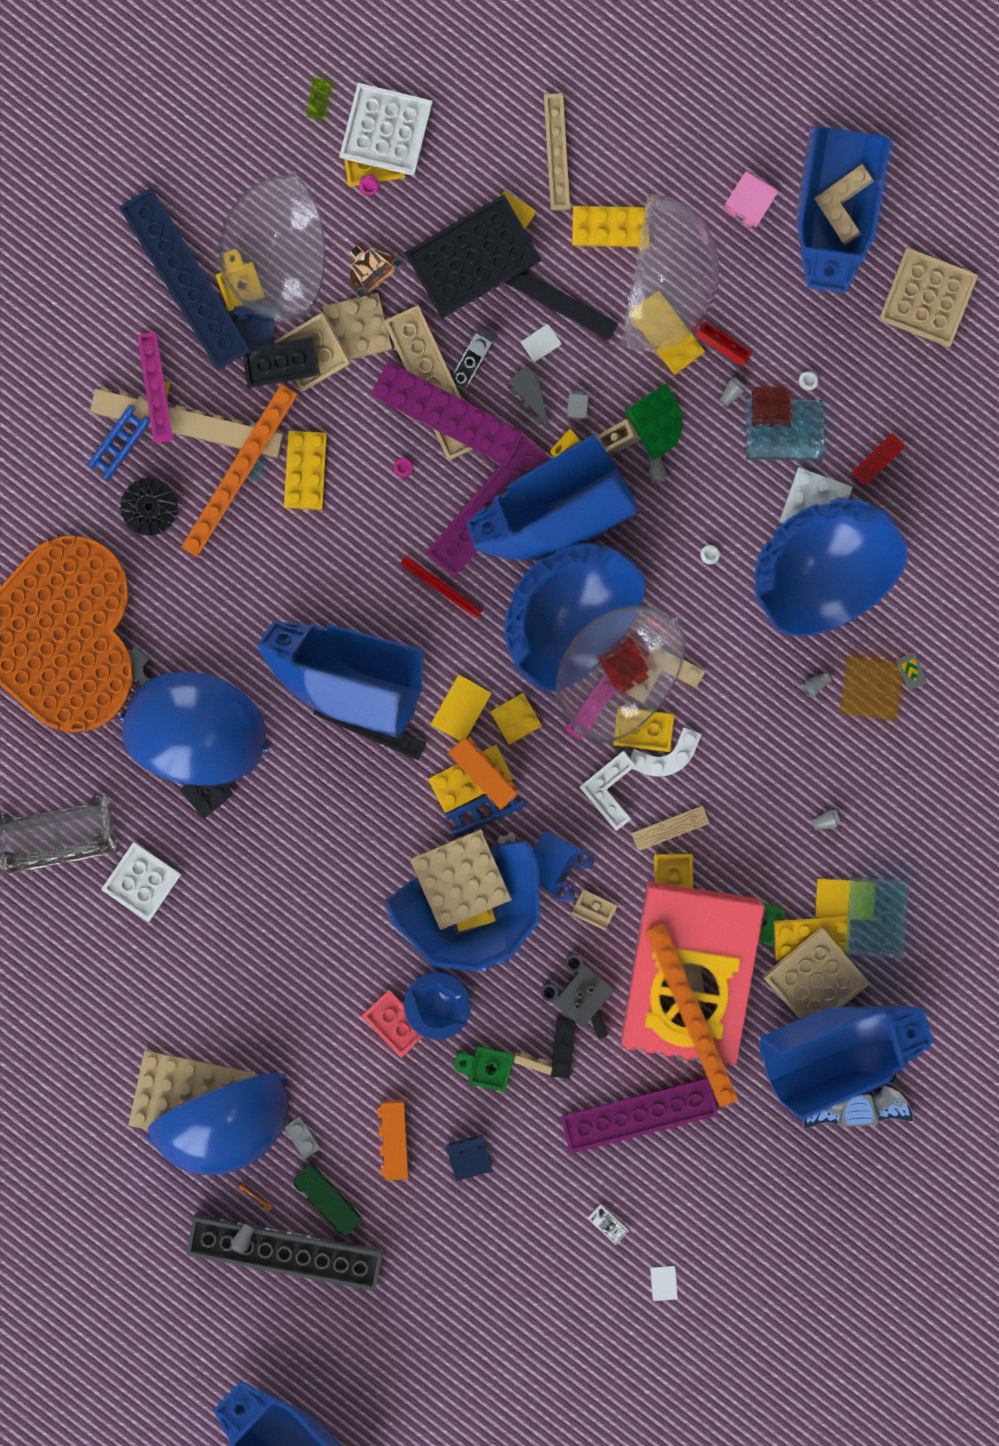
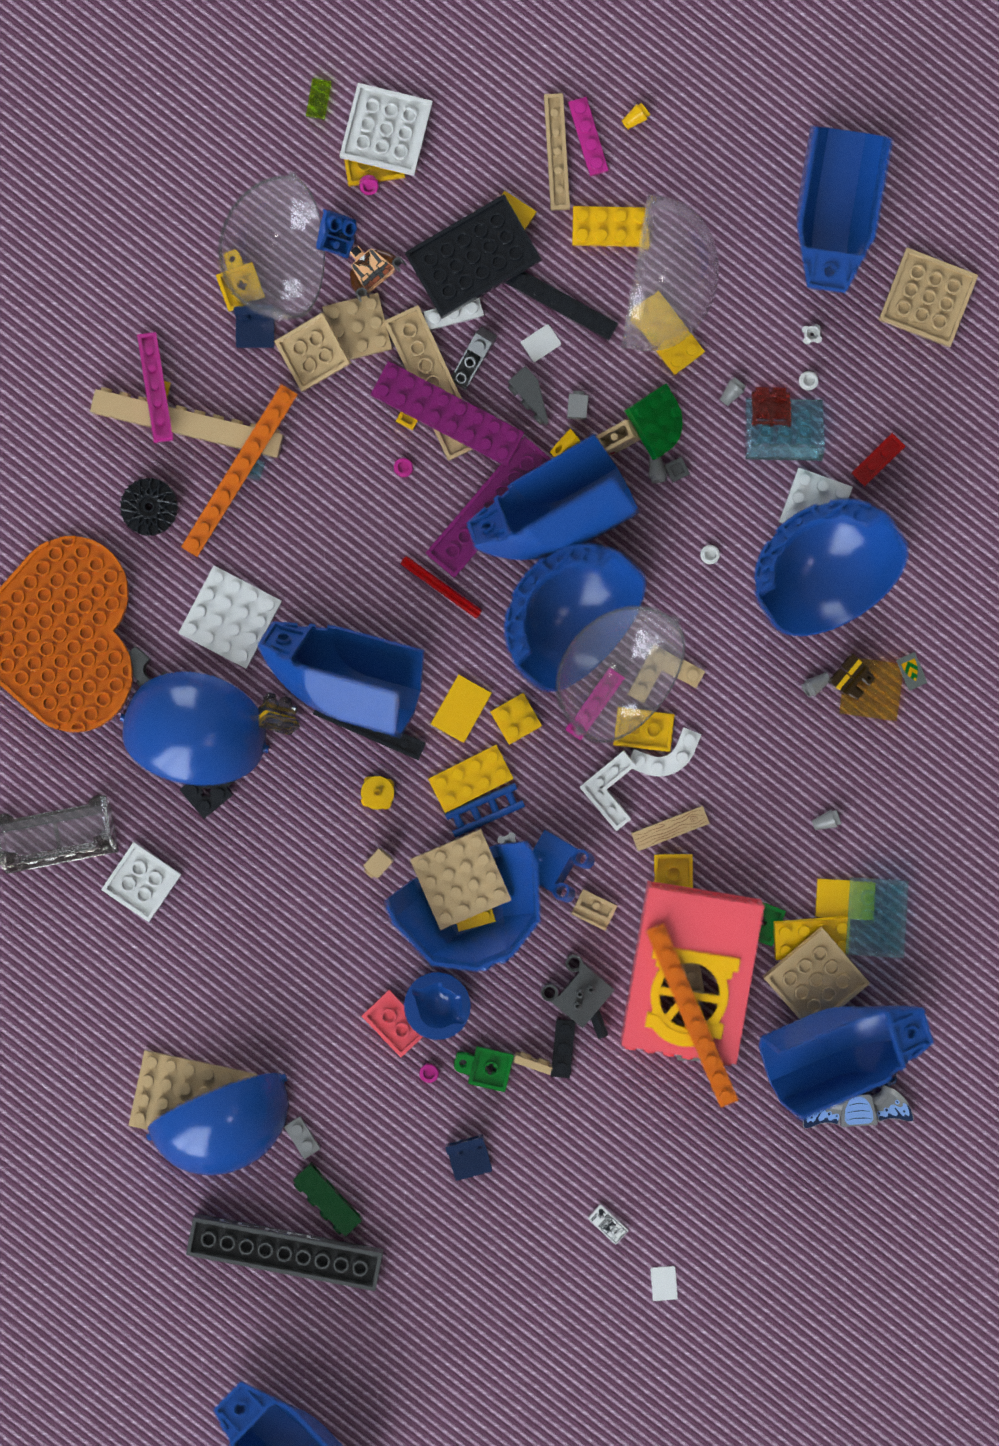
(130, 441): blue bar -> none
(184, 279): dark blue plate -> none
(230, 617): none -> white plate
(242, 1239): light grey cone -> none
(268, 1206): orange hinge -> none
(278, 715): none -> clear smoke hips
(281, 362): black plate -> none
(305, 470): yellow plate -> none
(333, 233): none -> blue slope
(377, 792): none -> yellow piece
(378, 863): none -> tan brick
(394, 1140): orange brick -> none
(406, 421): none -> yellow plate
(429, 1073): none -> dark pink tile
(468, 312): none -> white plate
(483, 773): orange brick -> none
(588, 136): none -> dark pink plate
(624, 666): clear red plate -> none
(636, 116): none -> yellow cone
(639, 1115): magenta plate -> none
(676, 469): none -> dark grey plate
(723, 343): red plate -> none
(750, 200): bright pink brick -> none
(811, 329): none -> white plate
(832, 199): tan plate -> none
(857, 671): none -> dark brown hips

